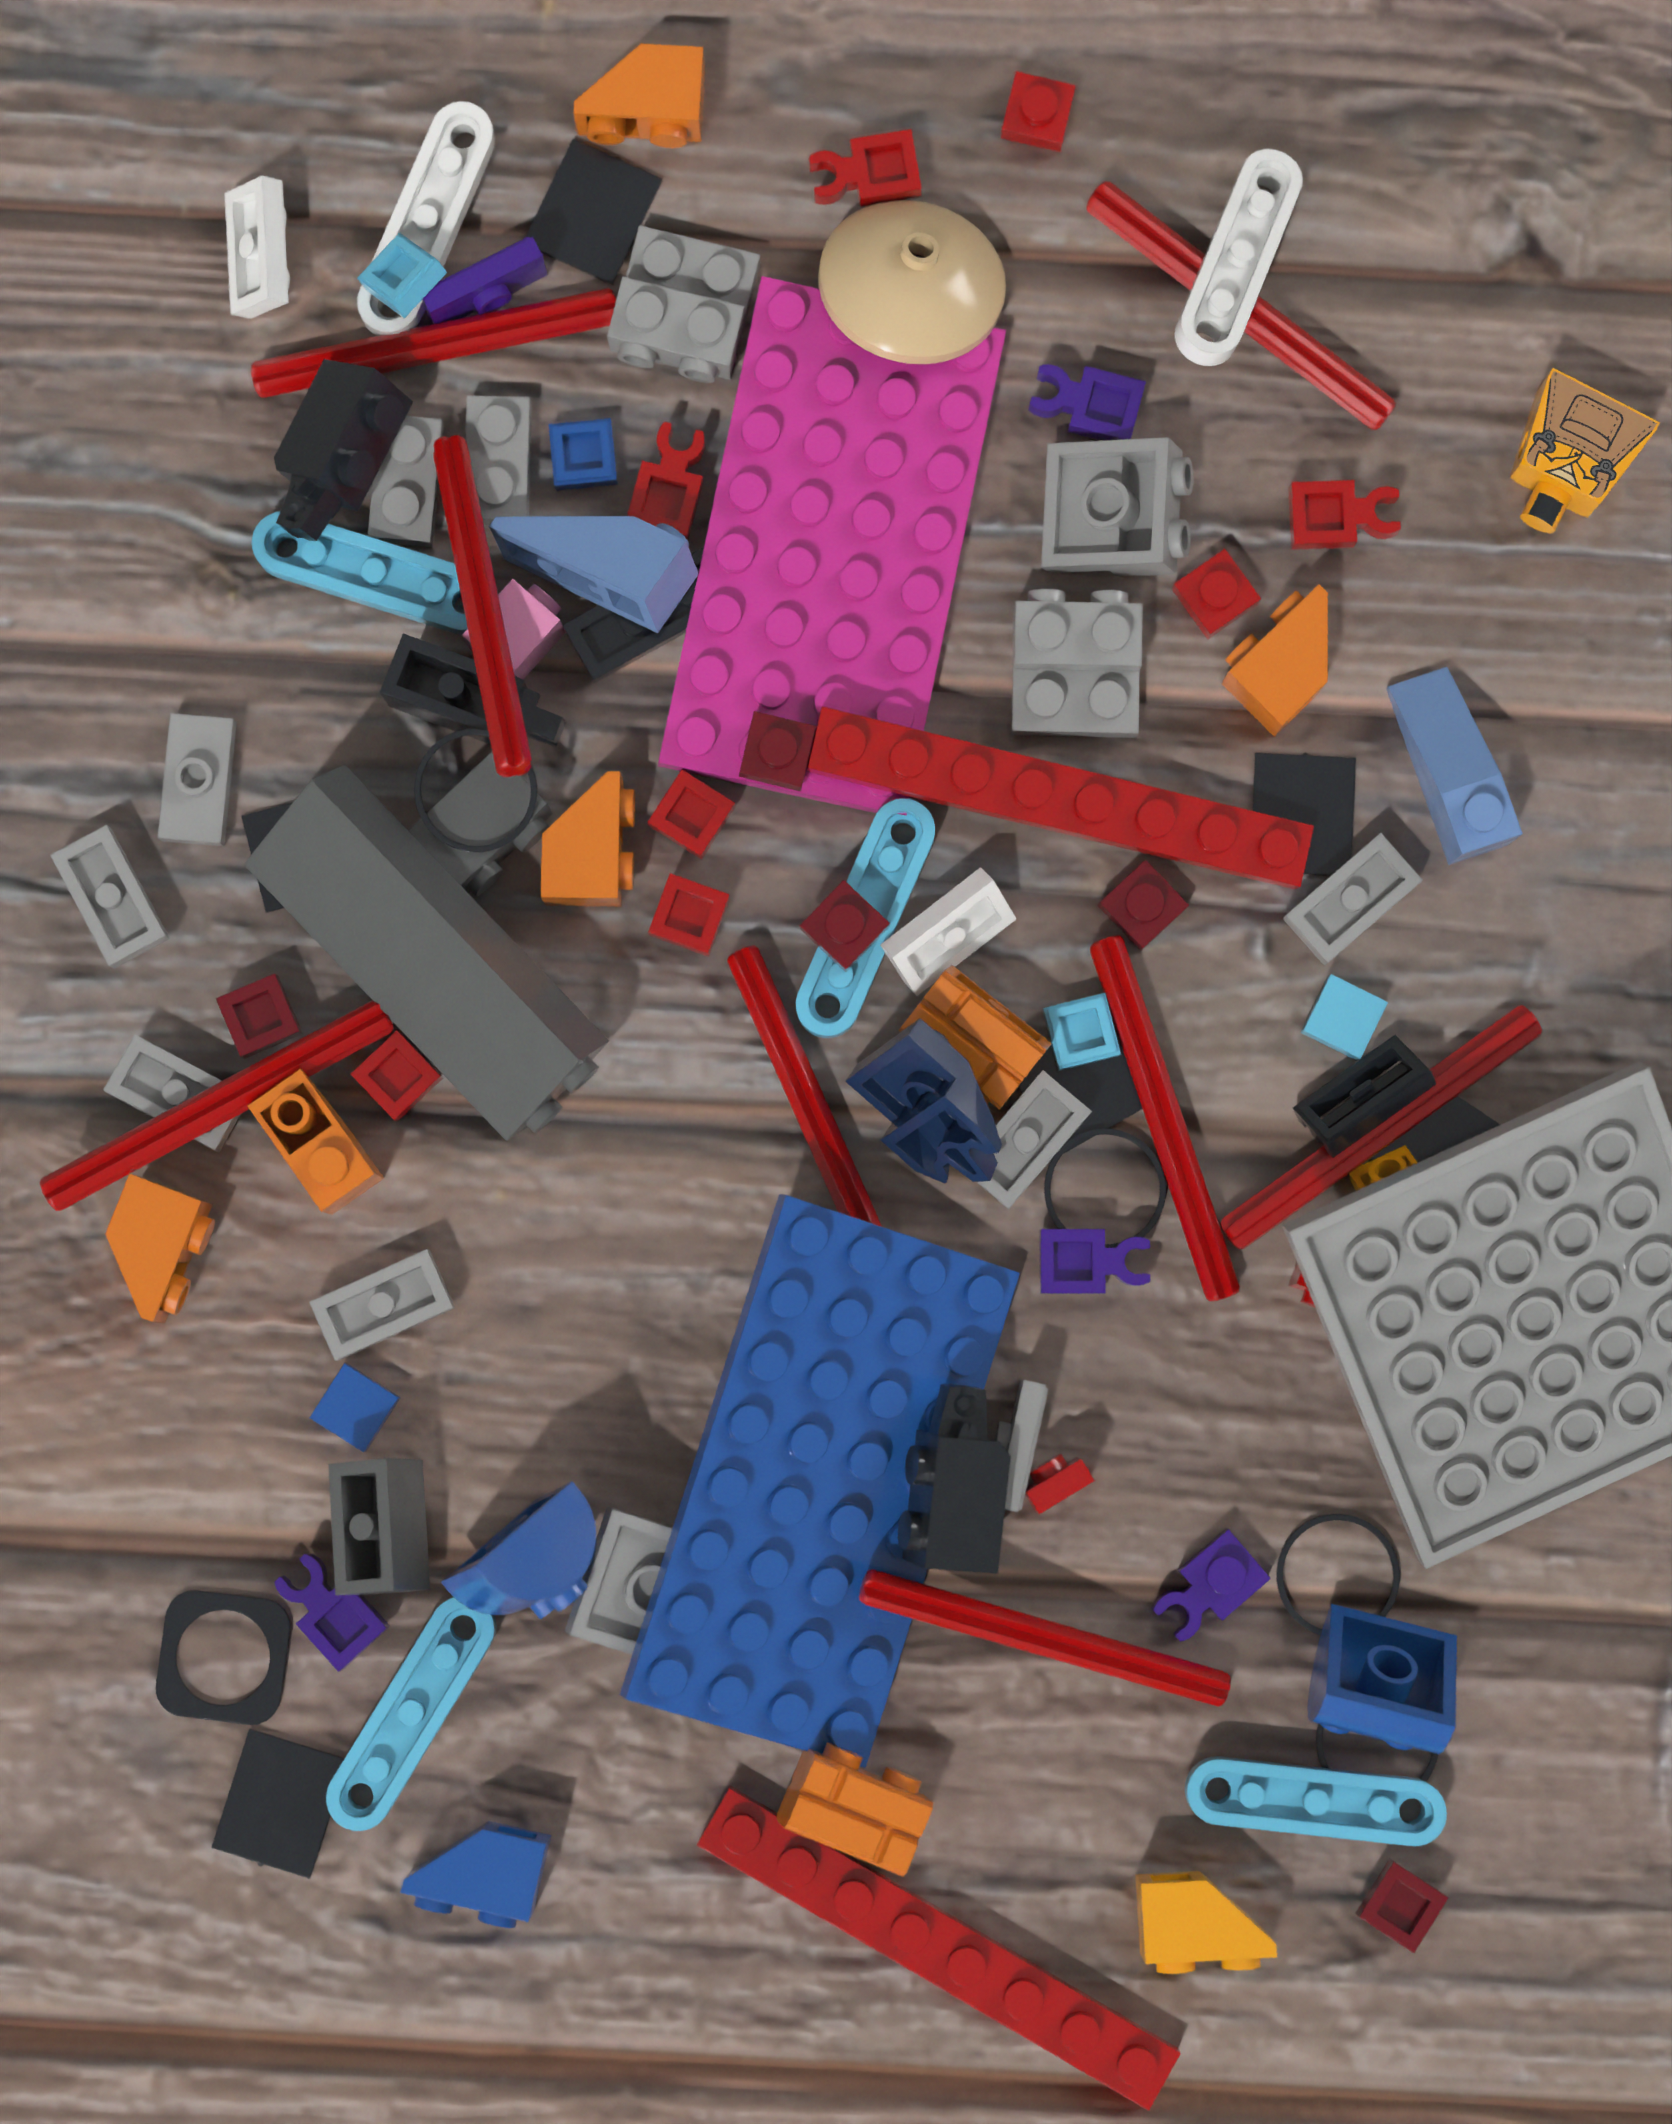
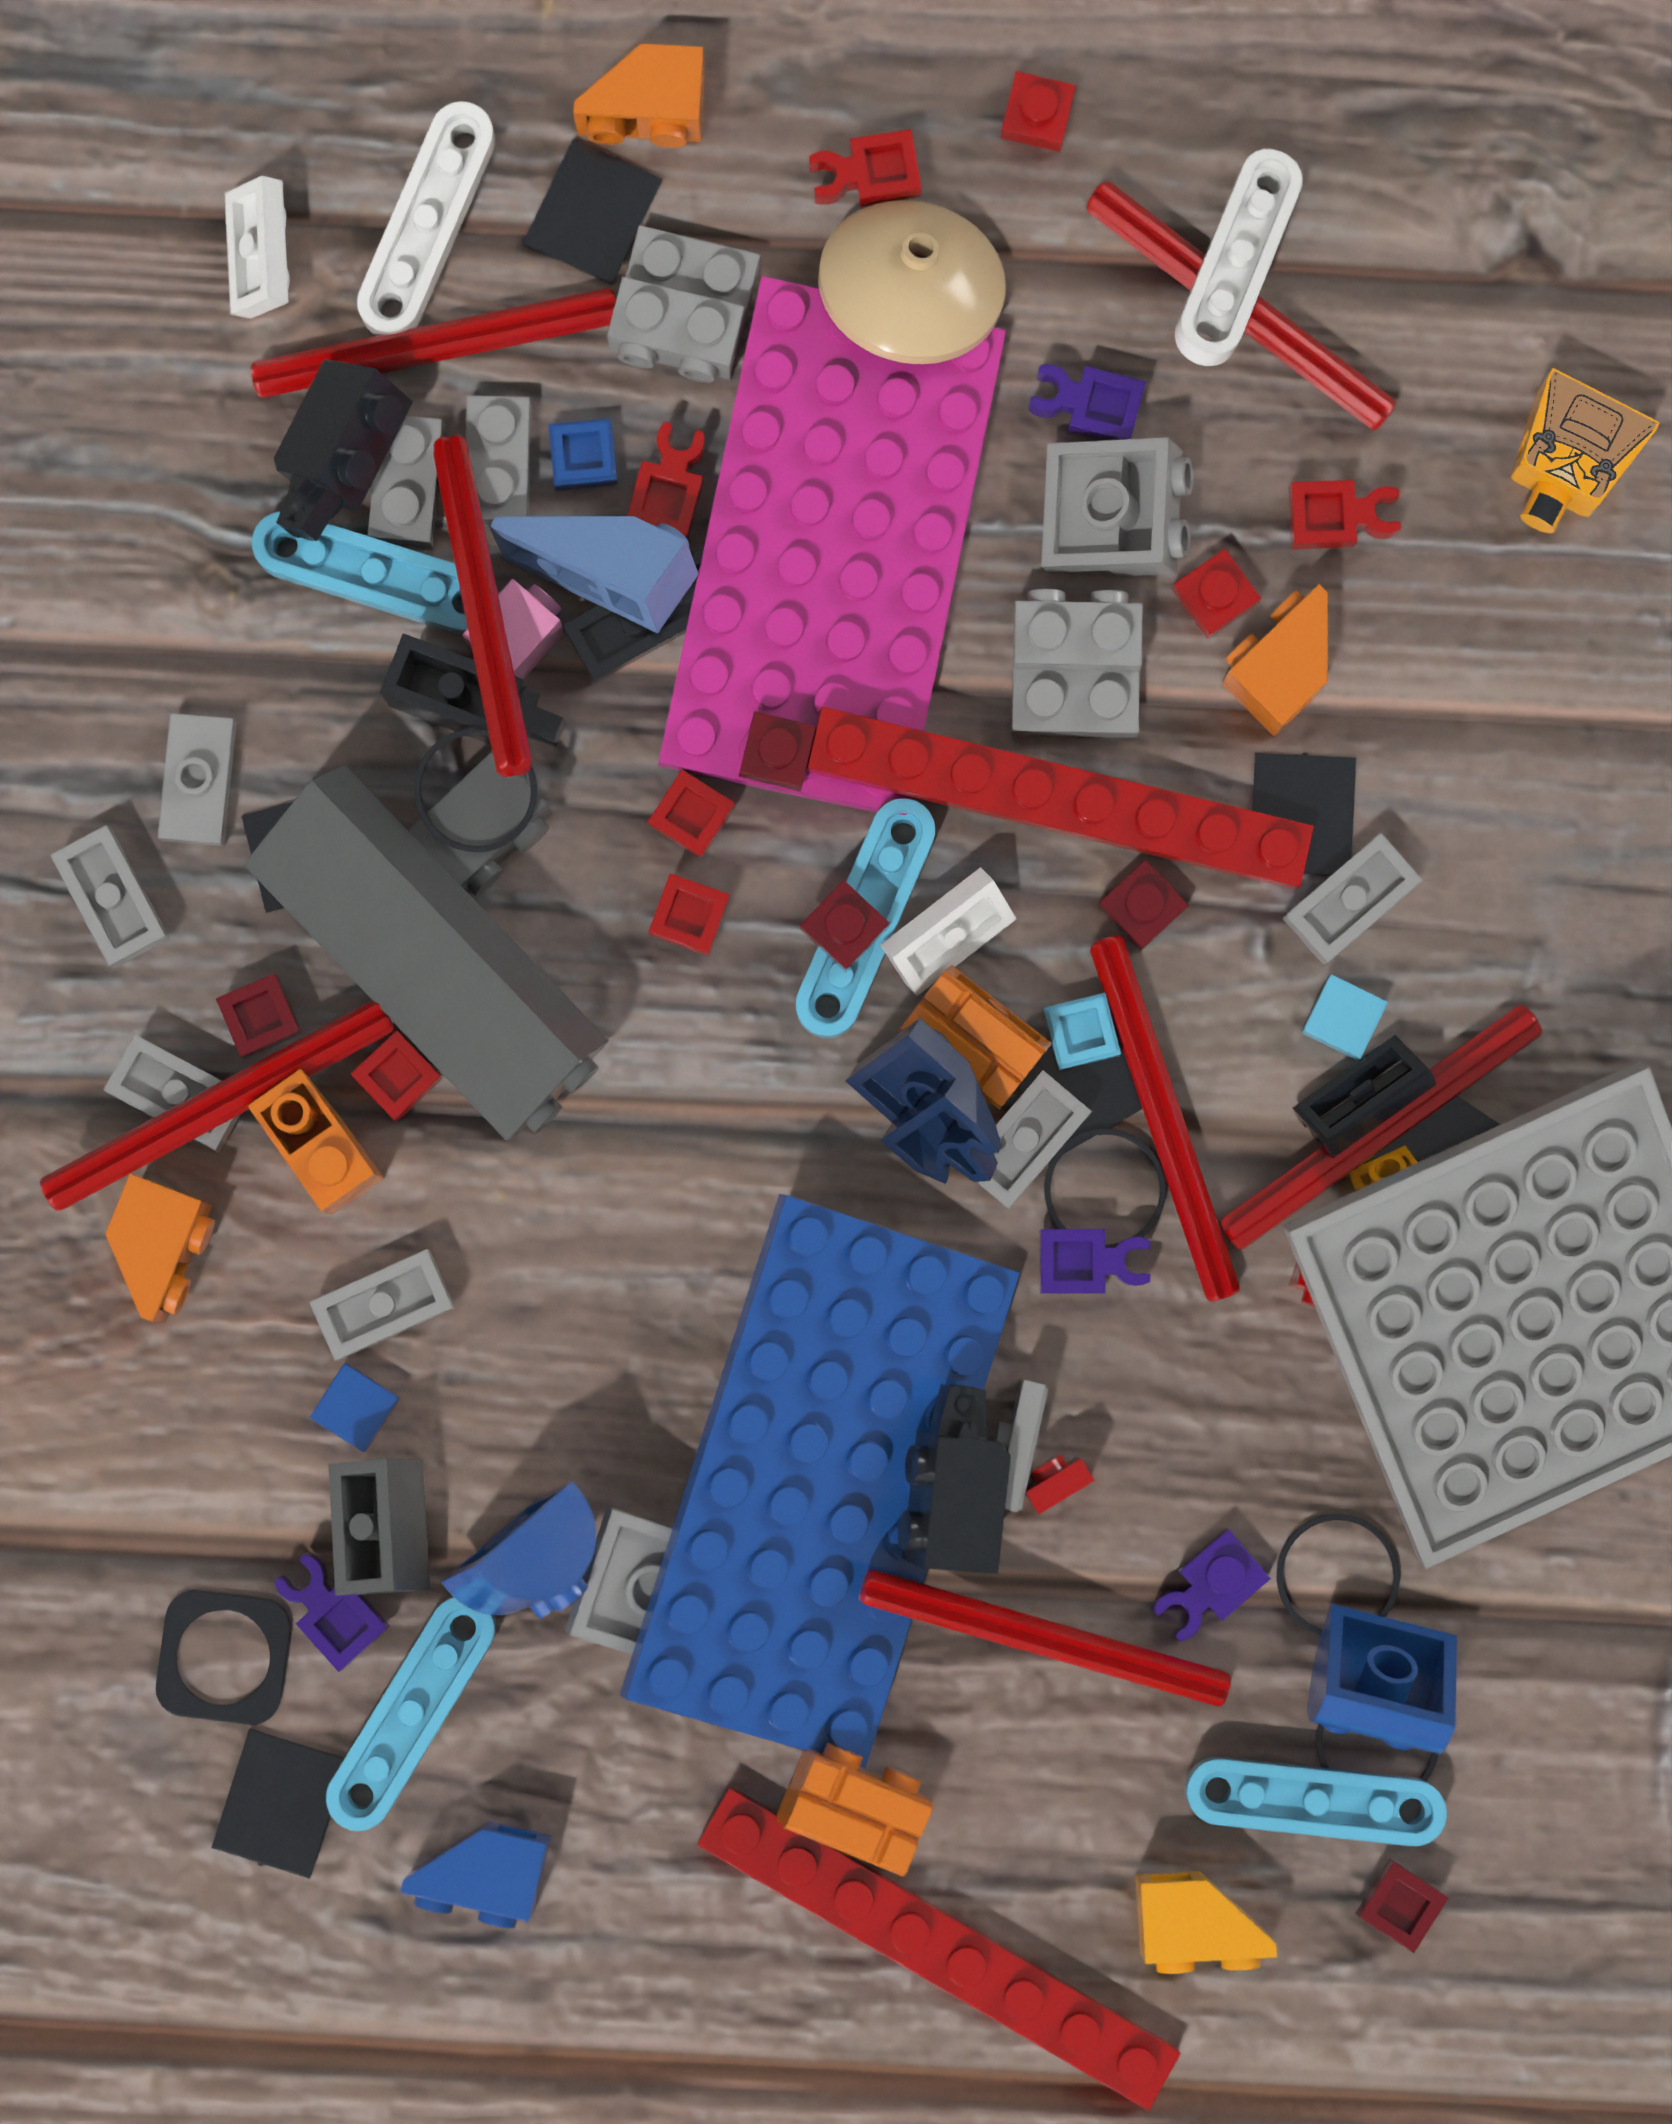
(402, 275): medium azure tile -> none
(487, 283): dark purple plate -> none
(584, 848): orange slope -> none
(800, 1084): red axle -> none
(1453, 767): medium blue slope -> none

